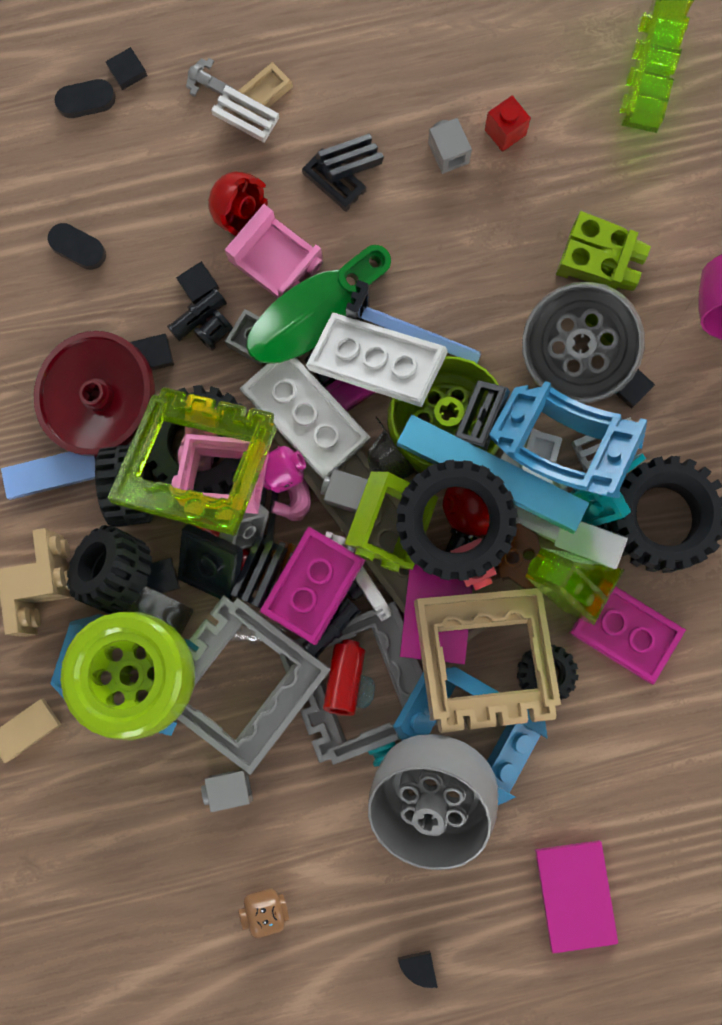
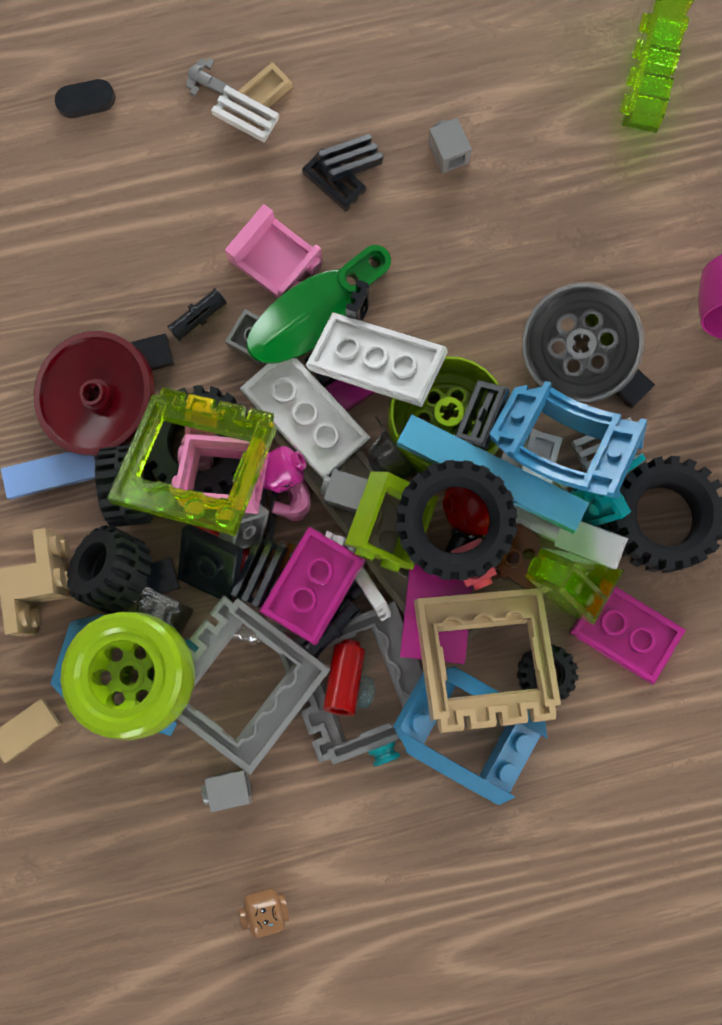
(76, 246): black tile -> none
(126, 68): black tile -> none
(197, 282): black tile -> none
(208, 339): black bush -> none
(236, 200): red cylinder -> none
(395, 324): light blue tile -> none
(419, 969): black tile -> none
(432, 826): light grey wheel -> none
(507, 123): red brick -> none
(576, 896): dark pink tile -> none
(600, 253): lime hips -> none

